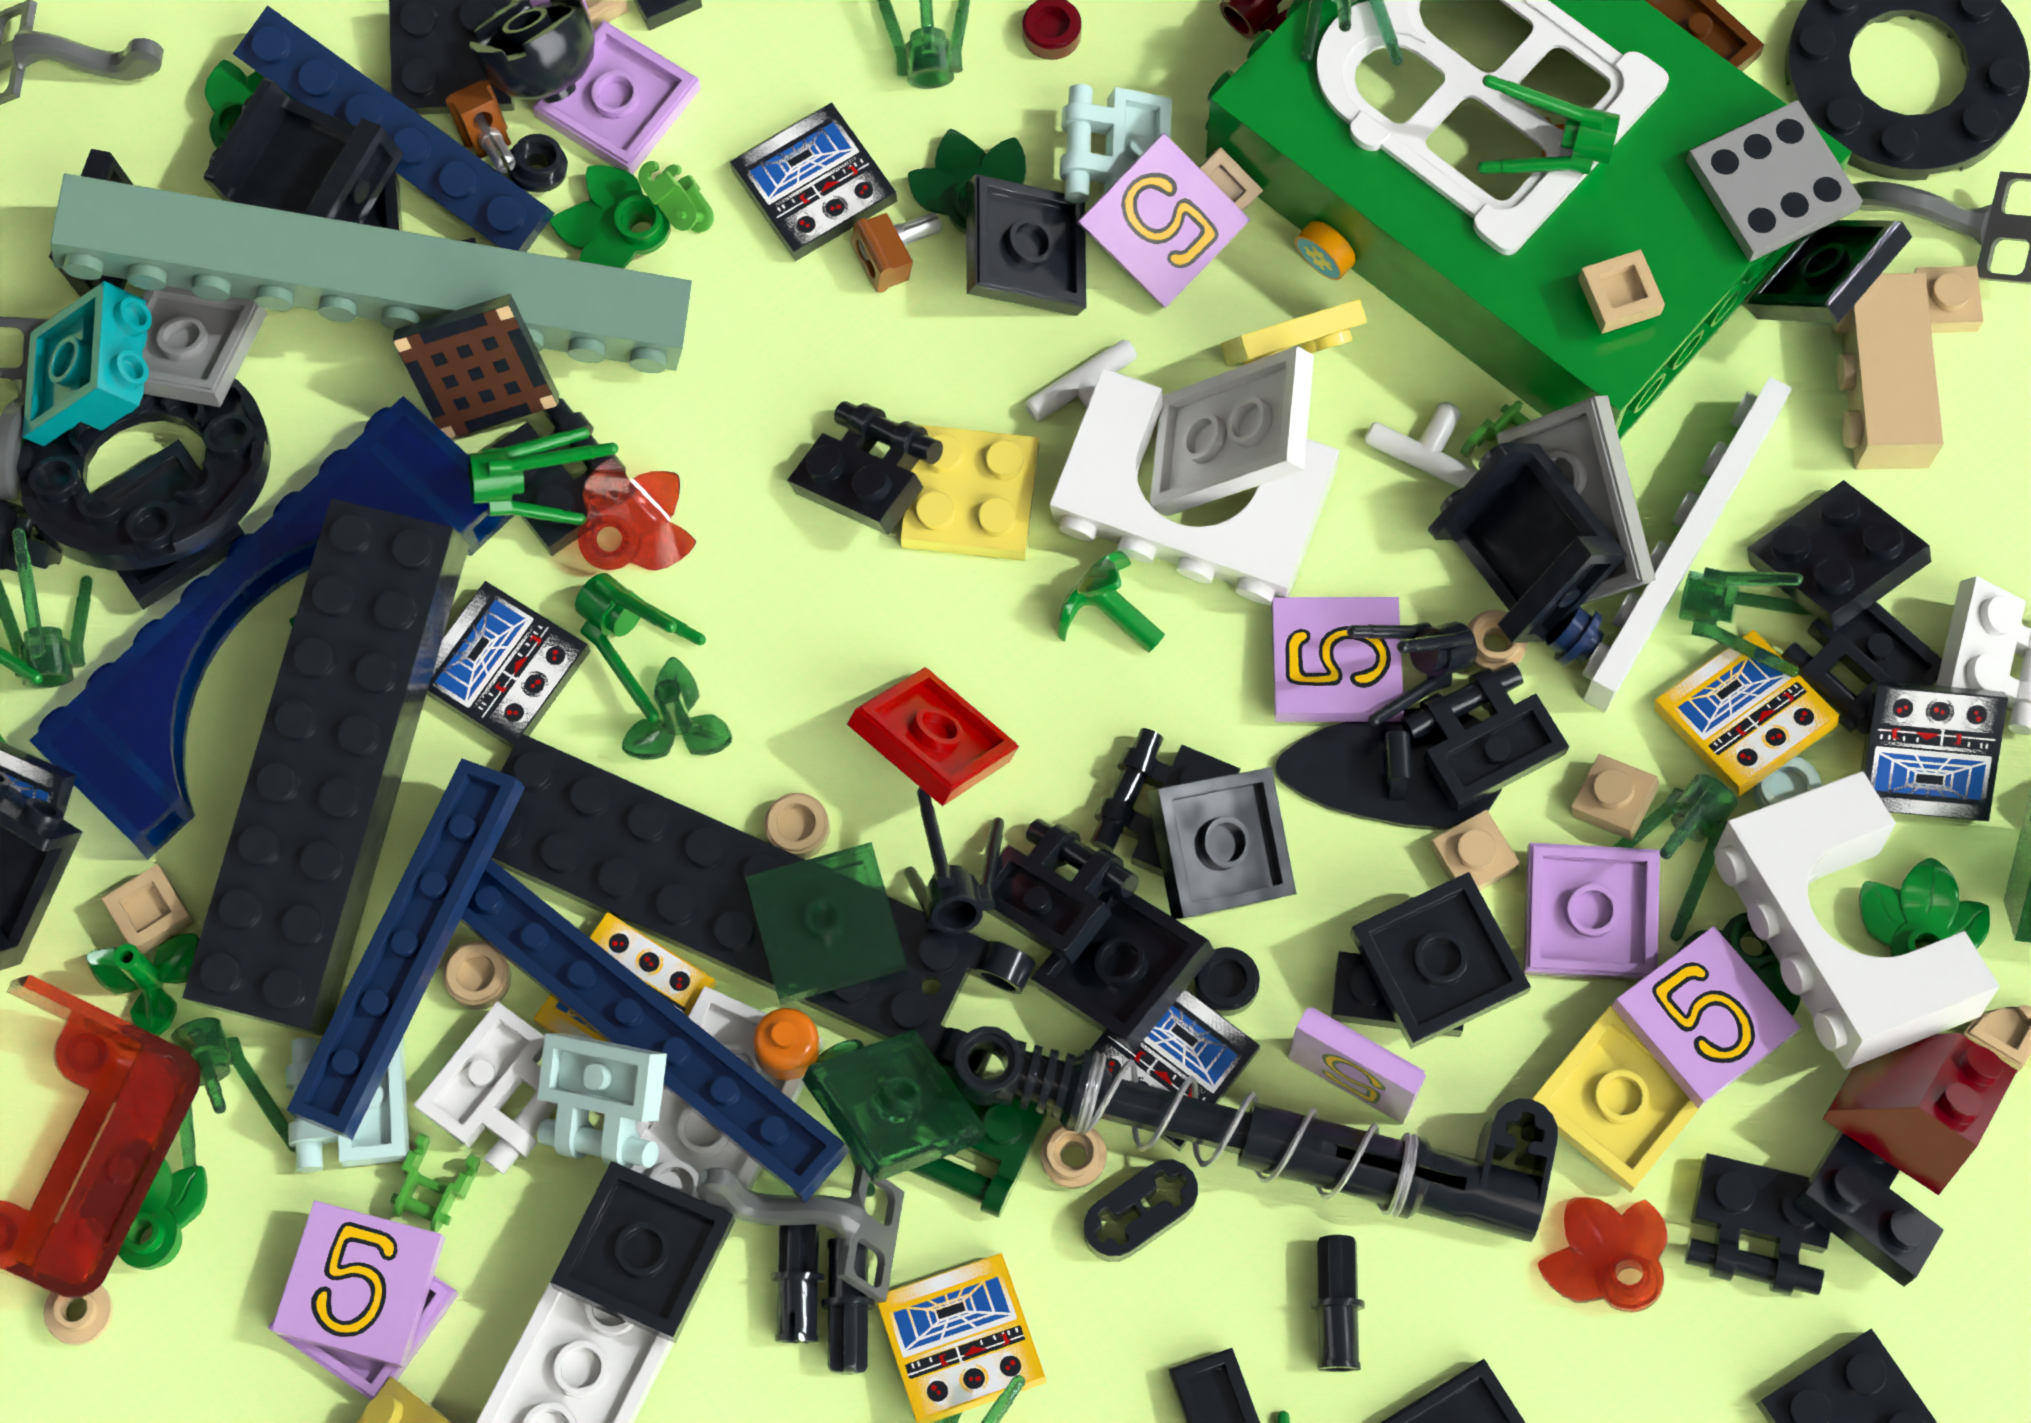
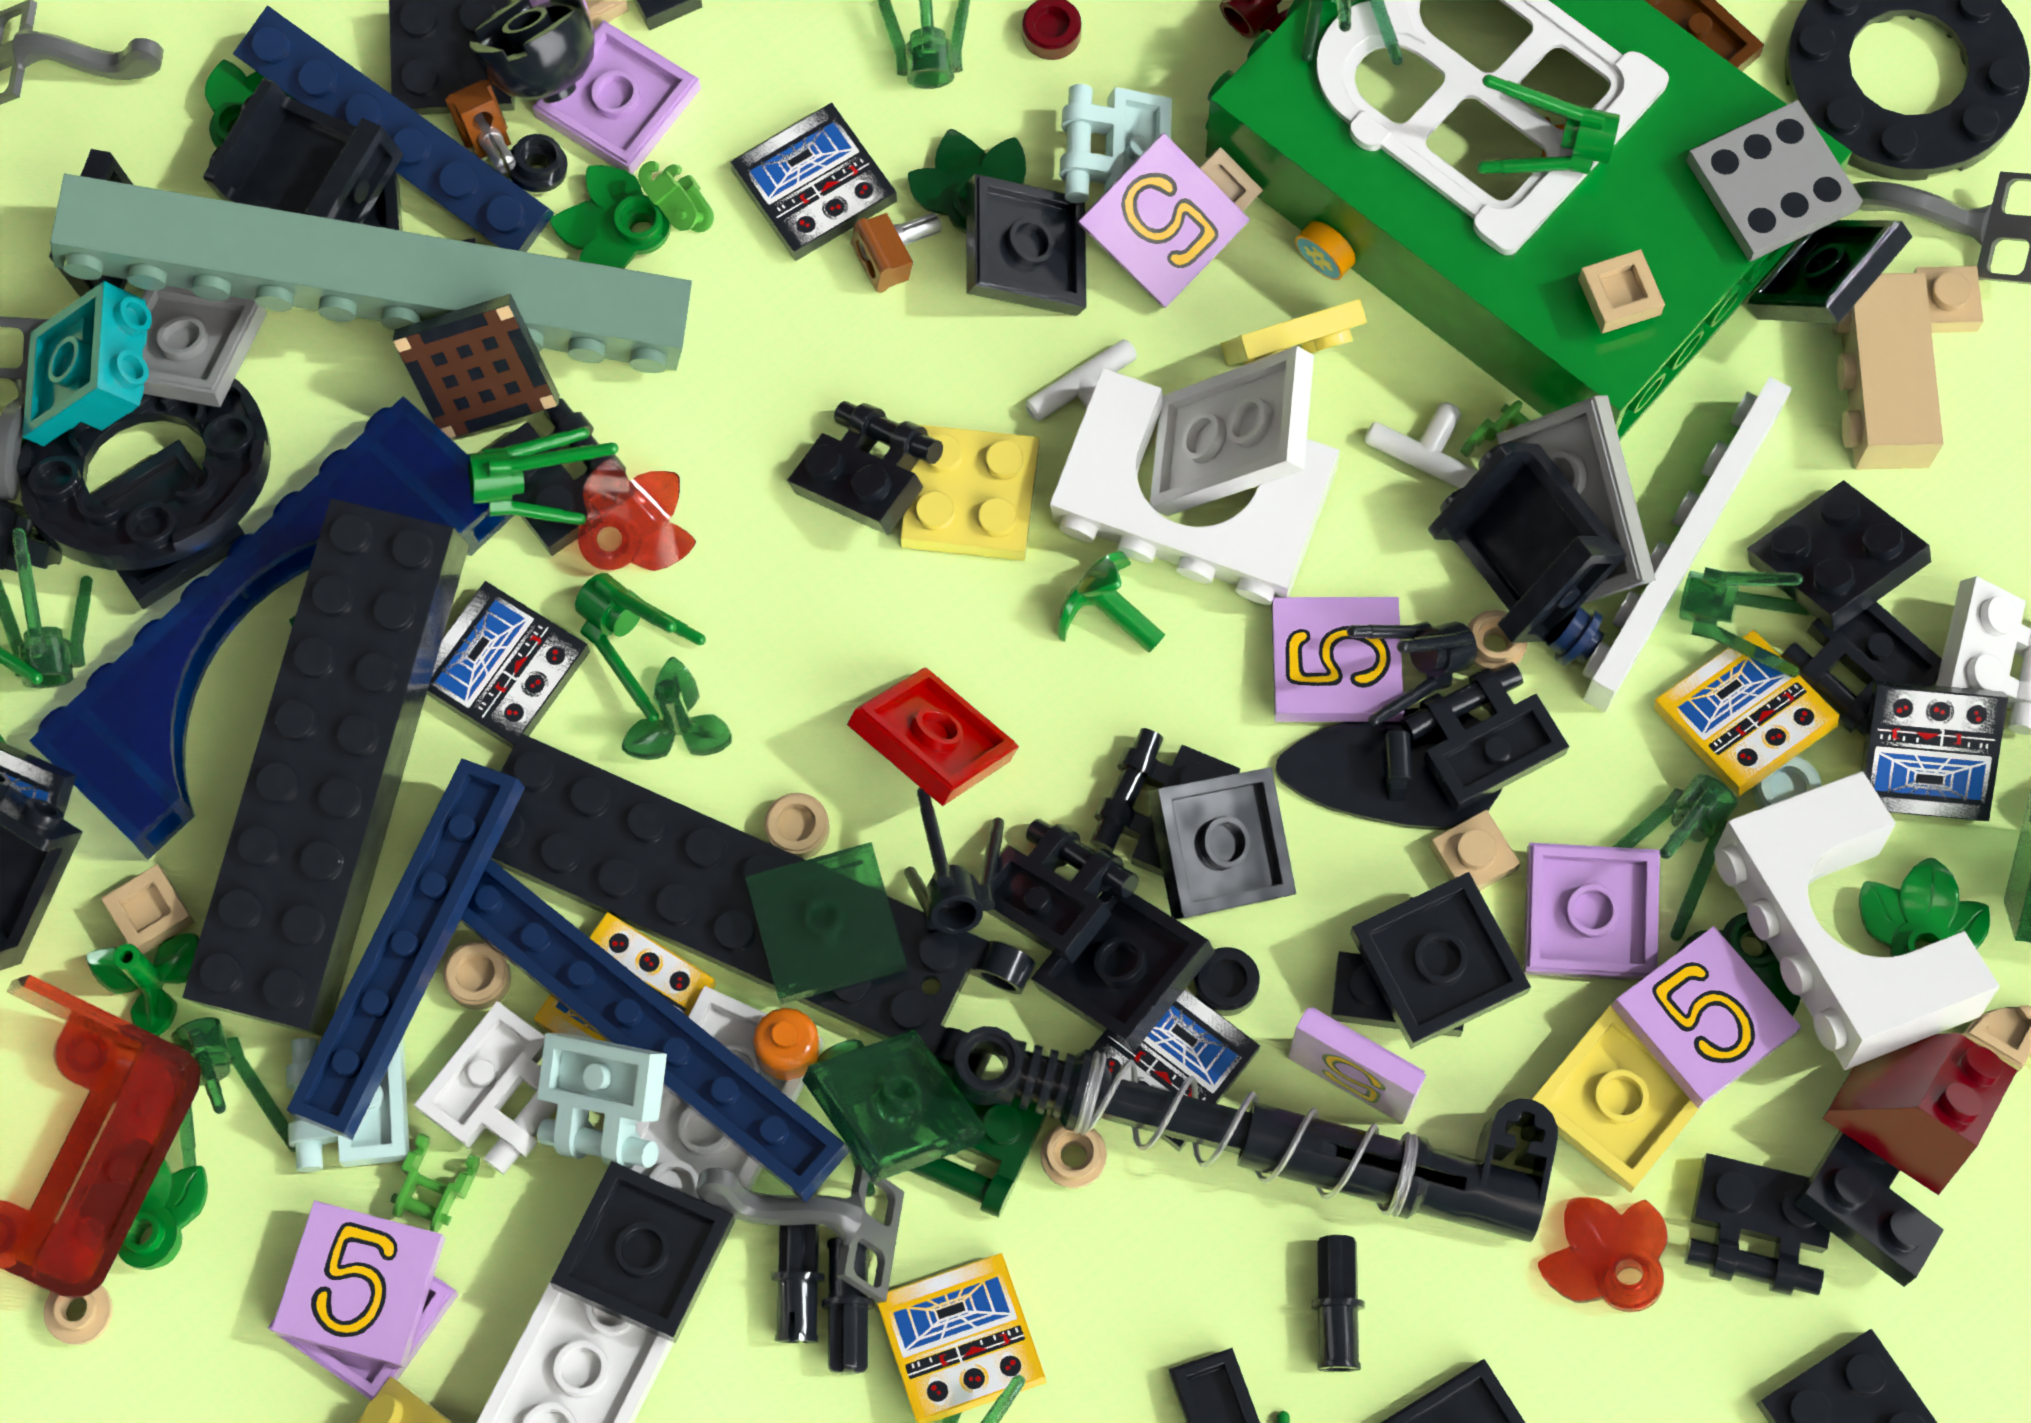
(1131, 1197): black beam -> none
(1615, 796): tan plate -> none

